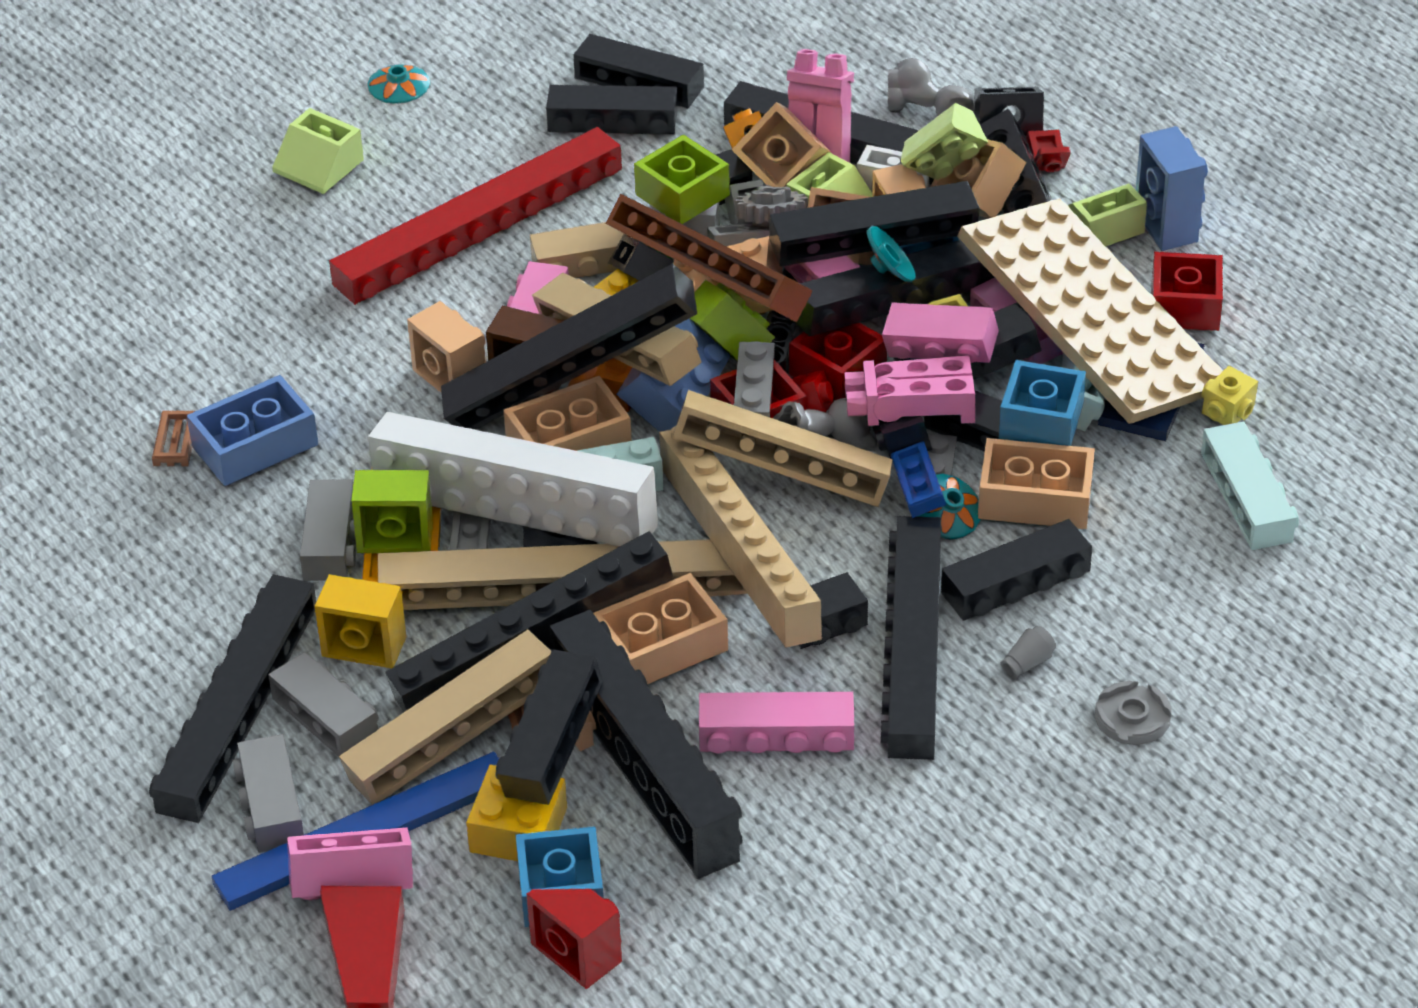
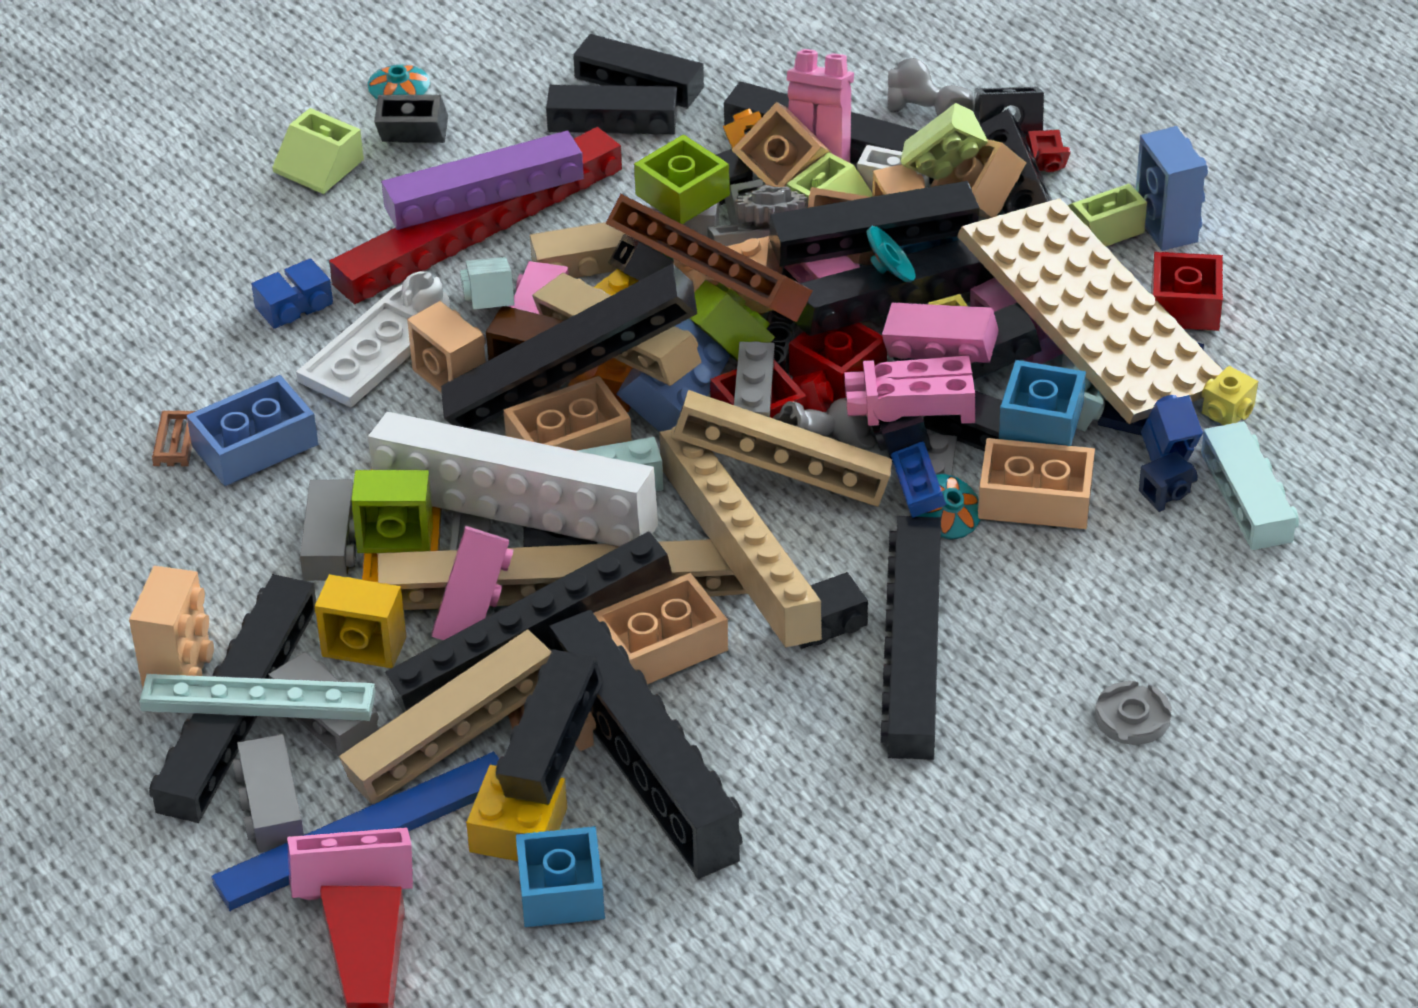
(171, 624): none -> light nougat brick
(257, 697): none -> light aqua tile
(284, 304): none -> blue piece
(372, 344): none -> white plate
(411, 118): none -> black brick
(472, 582): none -> bright pink brick
(482, 180): none -> medium lavender brick
(487, 283): none -> light aqua brick
(576, 931): red slope -> none
(776, 721): bright pink brick -> none
(1016, 570): black brick -> none
(1029, 651): light grey cone -> none
(1166, 480): none -> dark blue brick
(1172, 428): none -> blue piece

